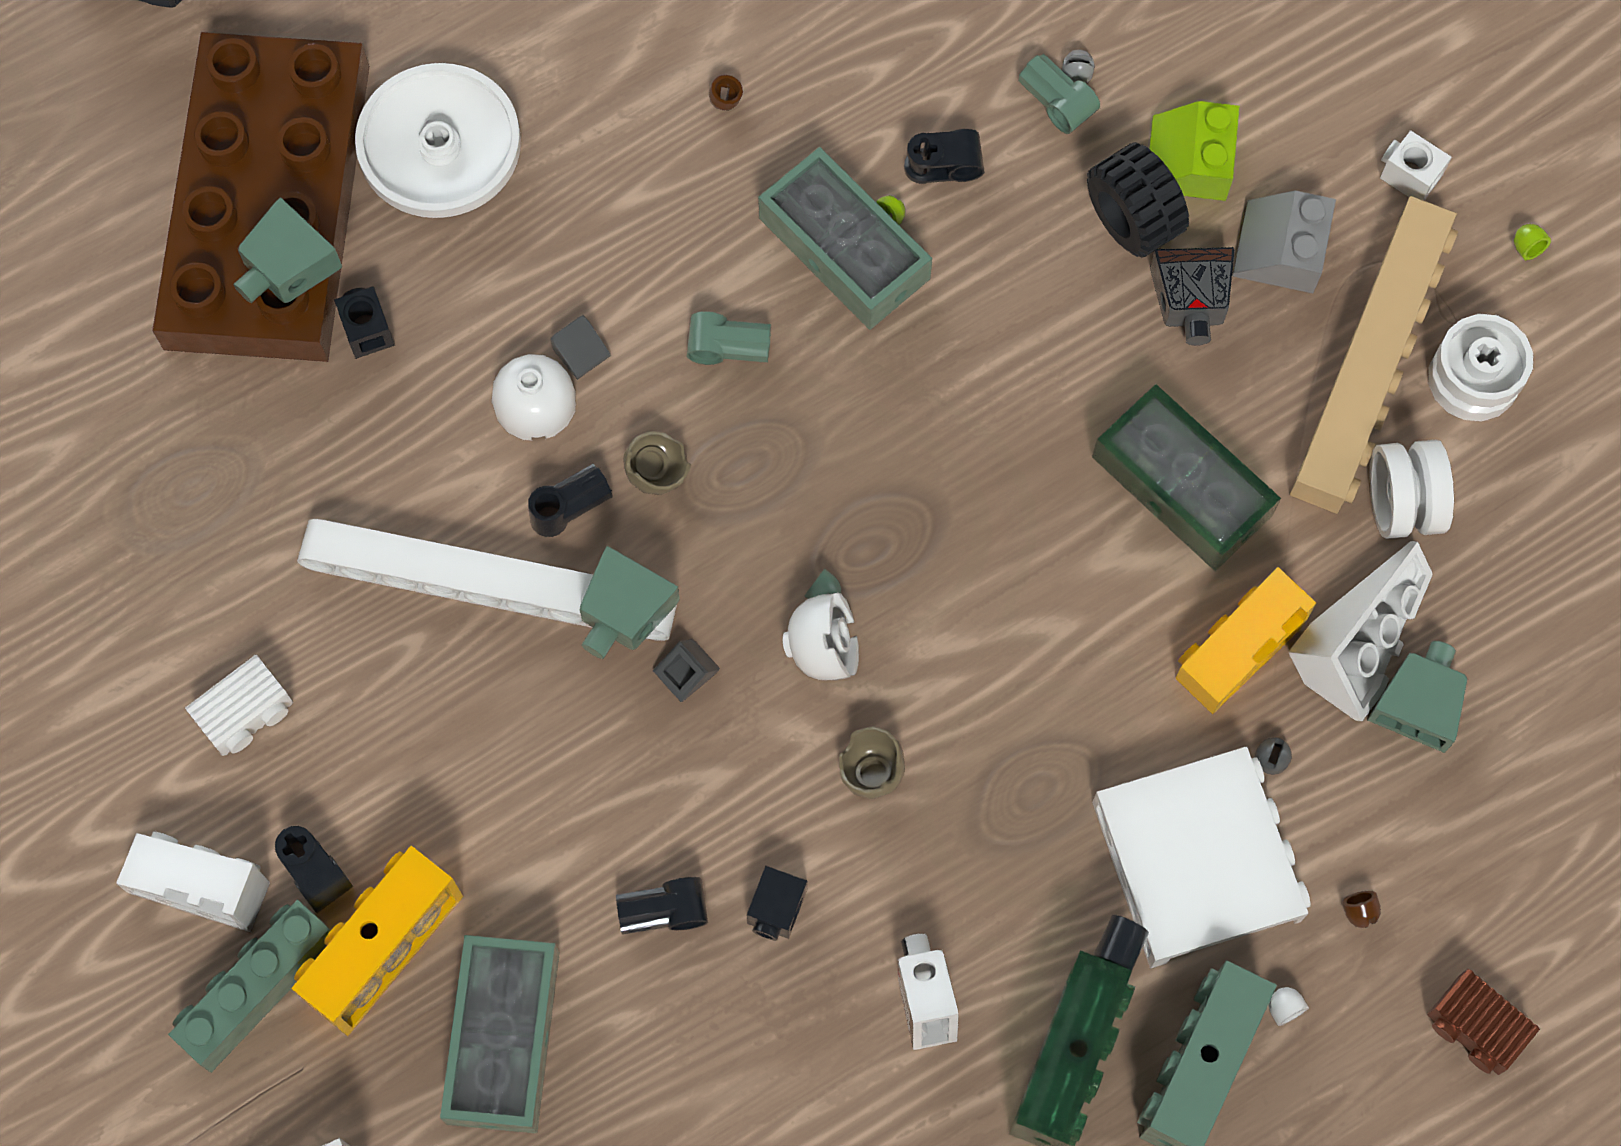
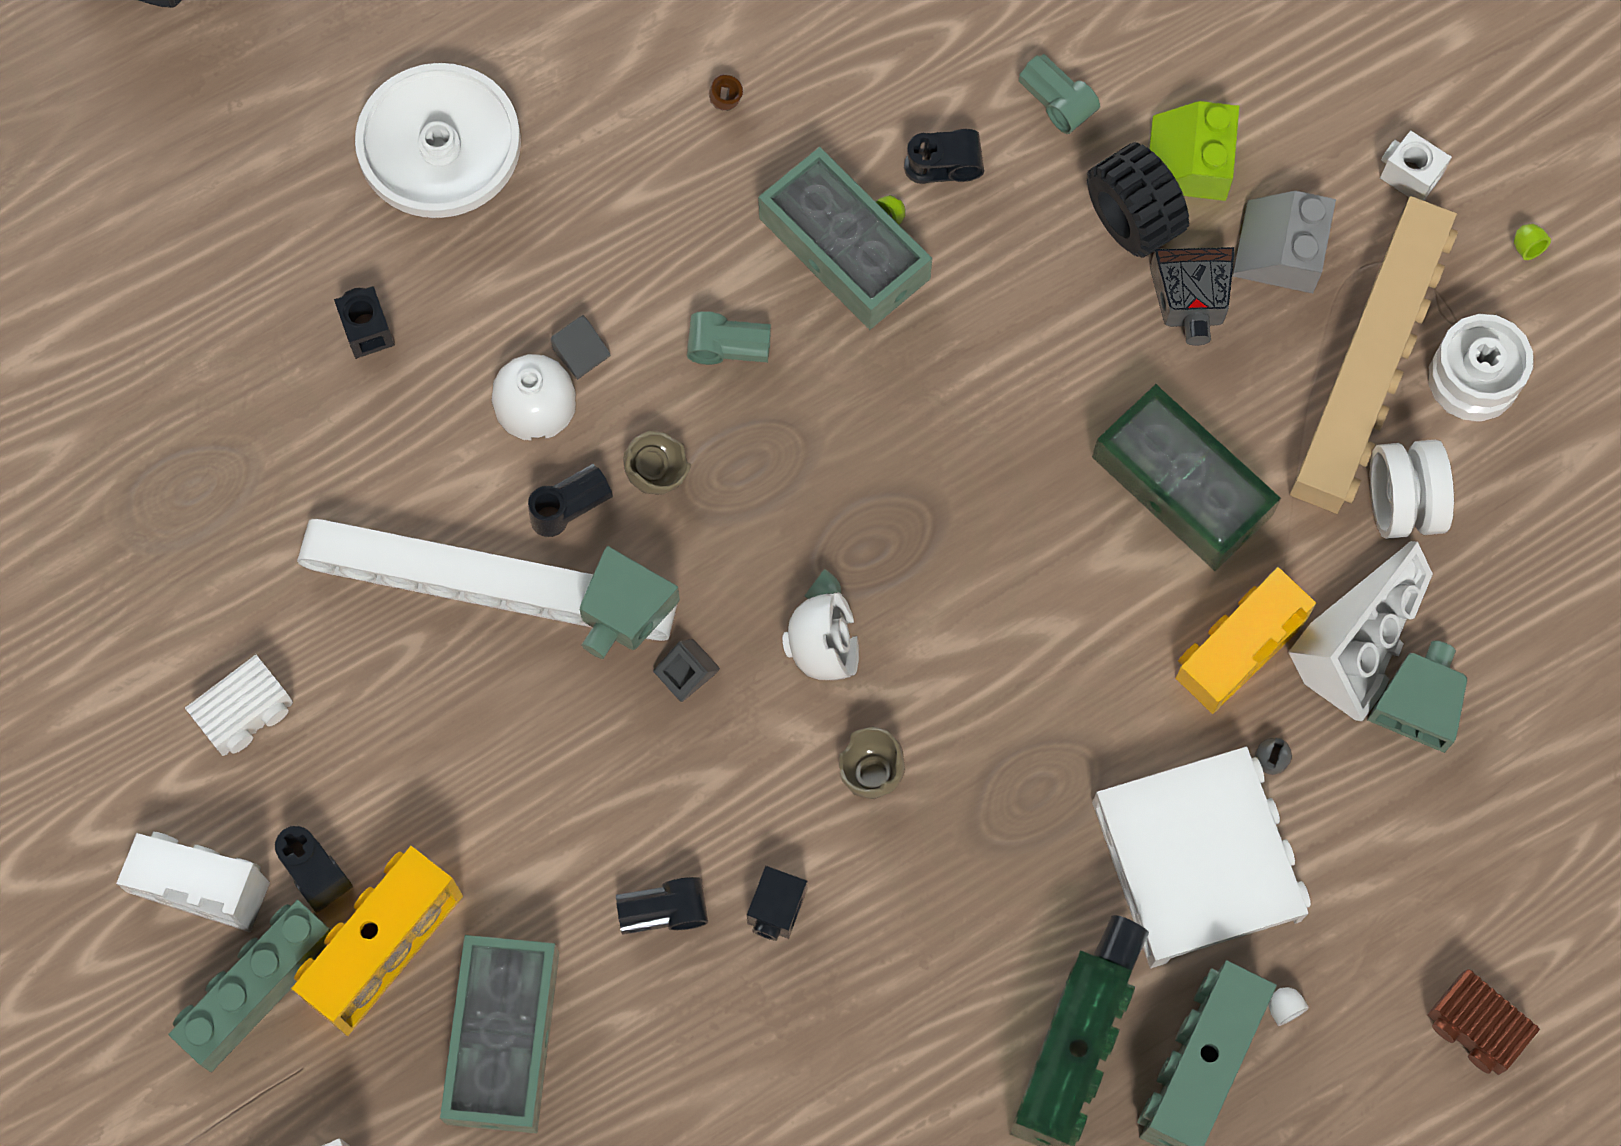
(258, 128): reddish brown plate -> none
(284, 256): sand green torso -> none
(926, 994): white torso -> none
(1081, 66): light grey hinge -> none
(1362, 908): reddish brown hinge -> none

